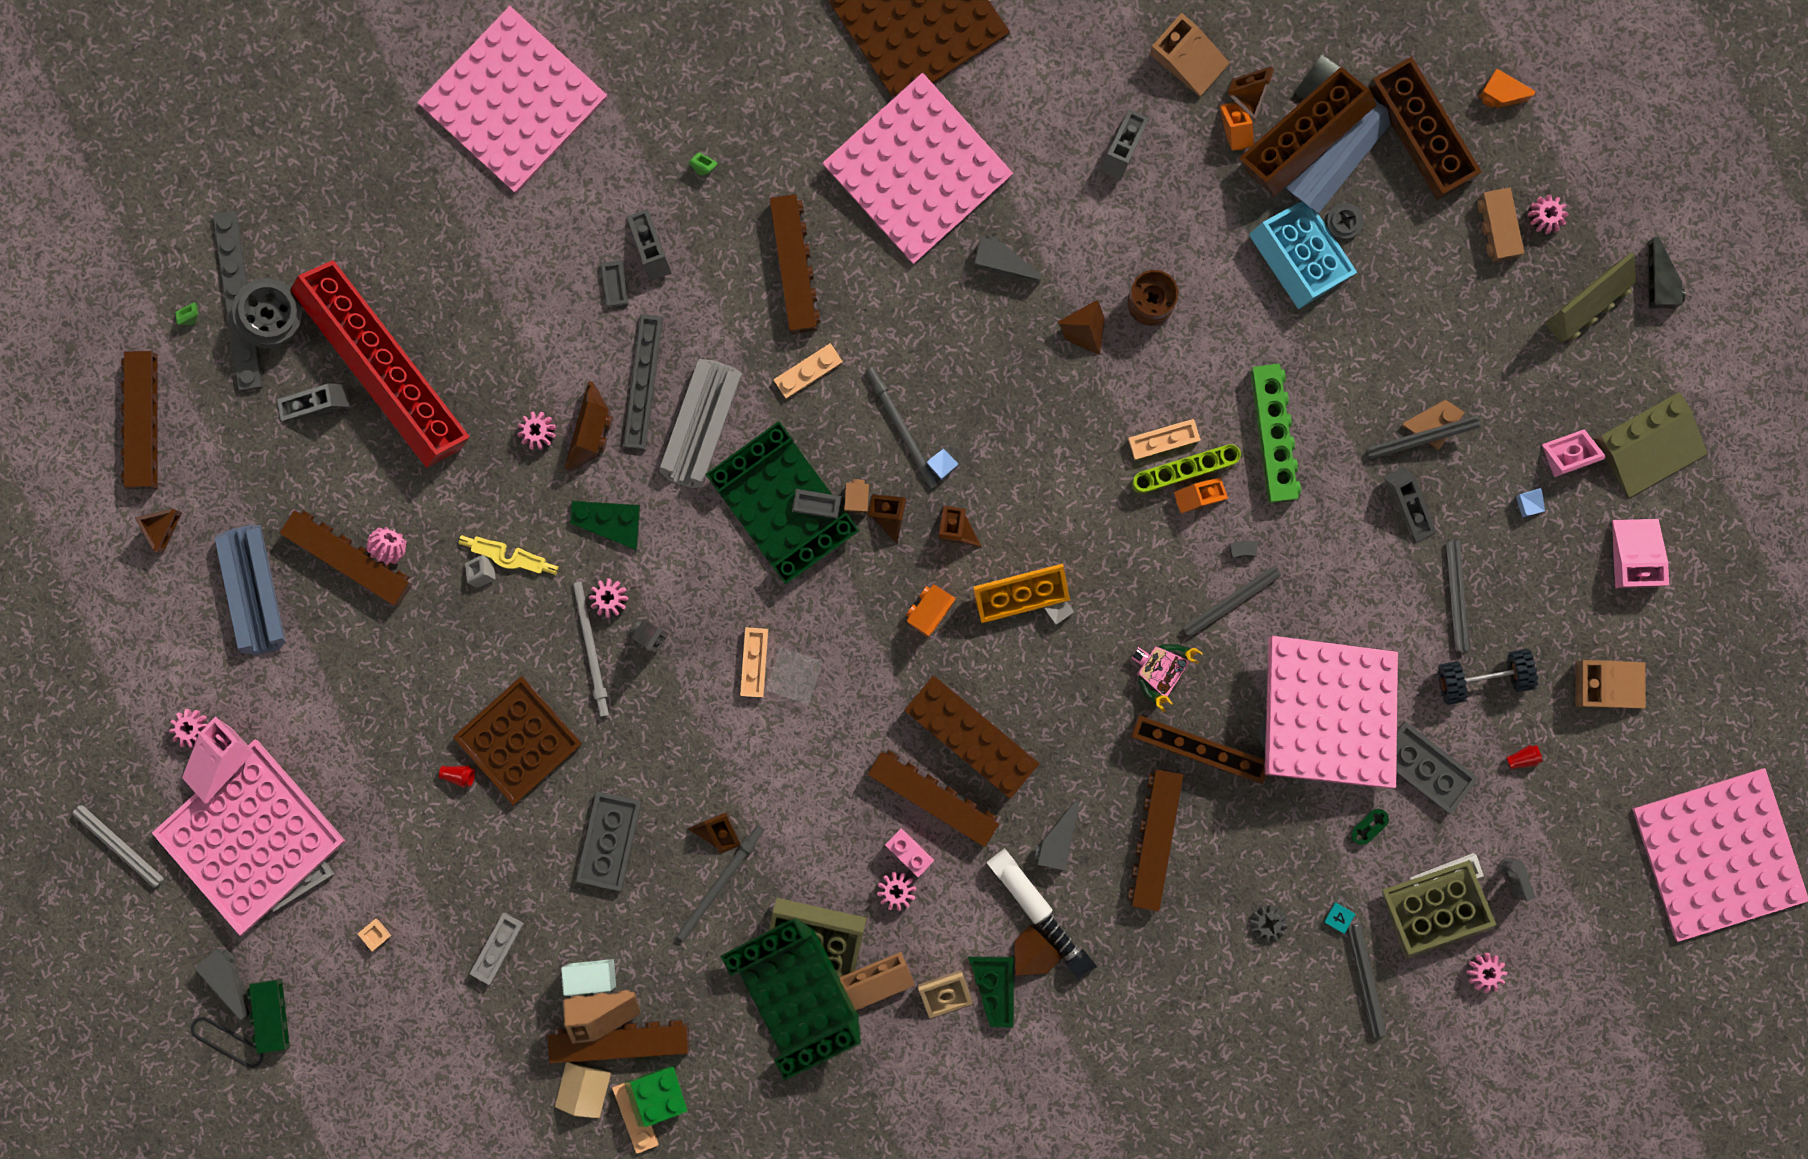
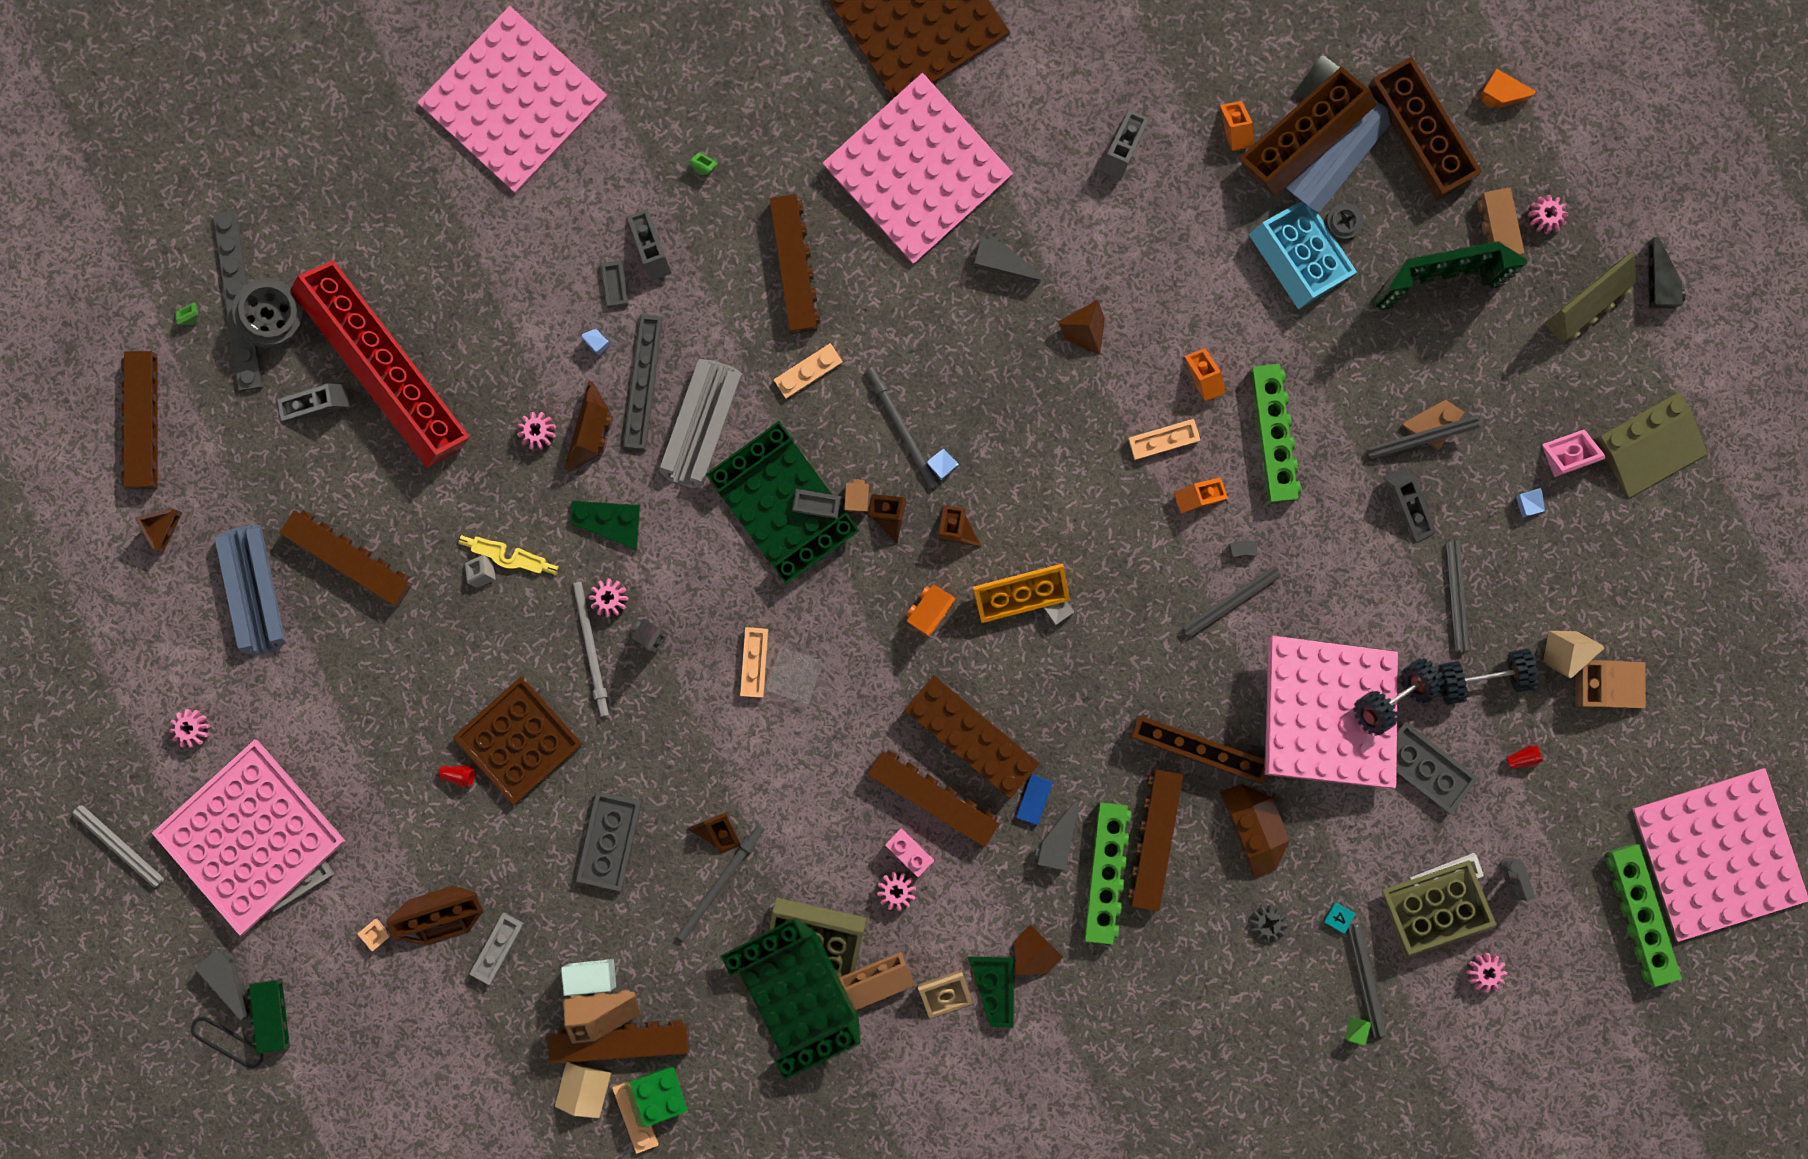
(215, 759): bright pink slope -> none
(386, 545): bright pink gear -> none
(435, 916): none -> reddish brown wedge
(596, 341): none -> light blue slope
(1034, 799): none -> blue tile
(1040, 912): piece -> none
(1108, 932): none -> bright green brick
(1157, 286): reddish brown wheel -> none
(1162, 670): torso -> none
(1189, 55): medium nougat slope -> none
(1194, 462): lime beam -> none
(1205, 374): none -> orange slope
(1250, 90): reddish brown slope -> none
(1256, 827): none -> reddish brown wedge
(1357, 1030): none -> bright green slope
(1373, 830): dark green beam -> none
(1377, 712): none -> black axle
(1494, 260): none -> dark green slope
(1569, 651): none -> tan slope
(1639, 554): bright pink slope -> none
(1667, 969): none -> bright green brick

